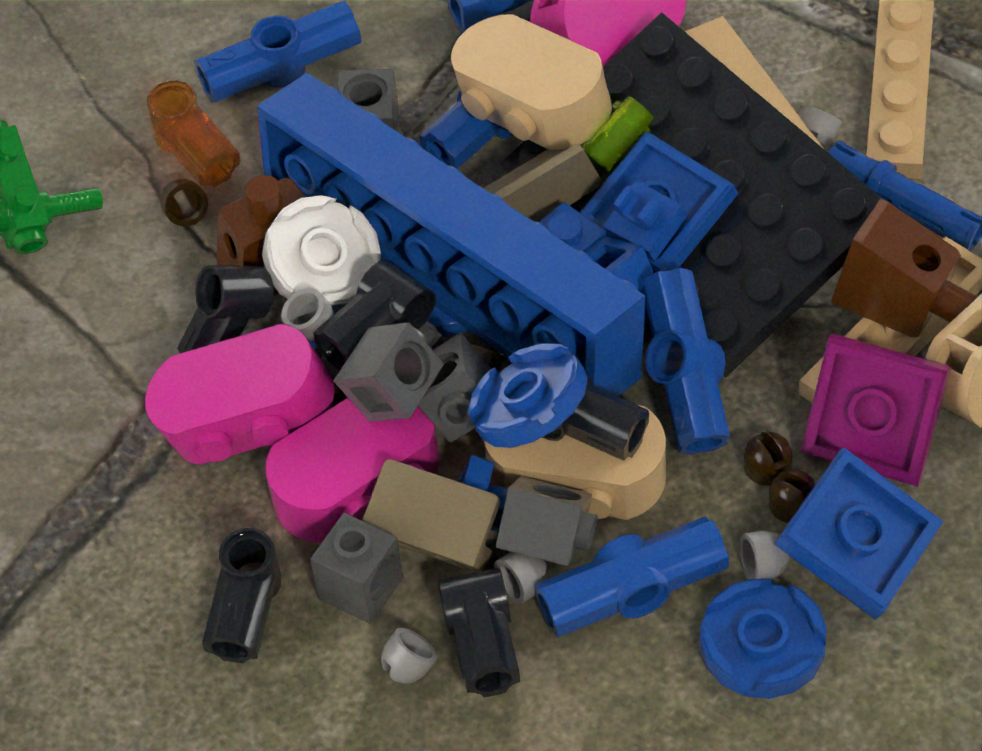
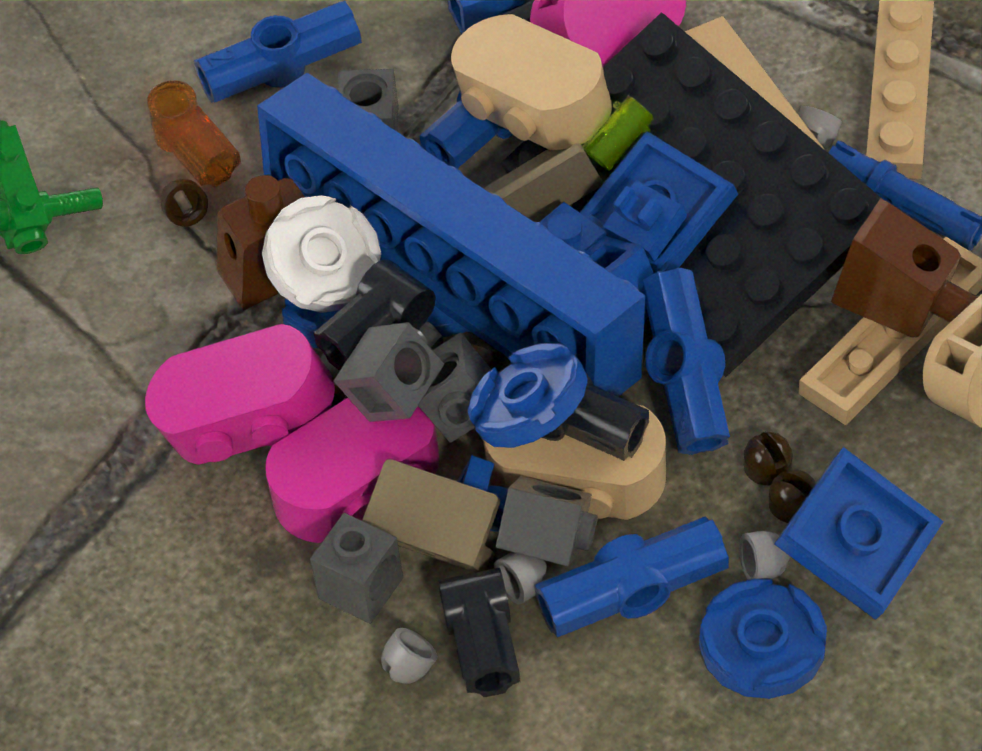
(226, 302): black piece -> none
(242, 598): black piece -> none
(309, 308): light grey hinge -> none
(876, 407): magenta tile -> none

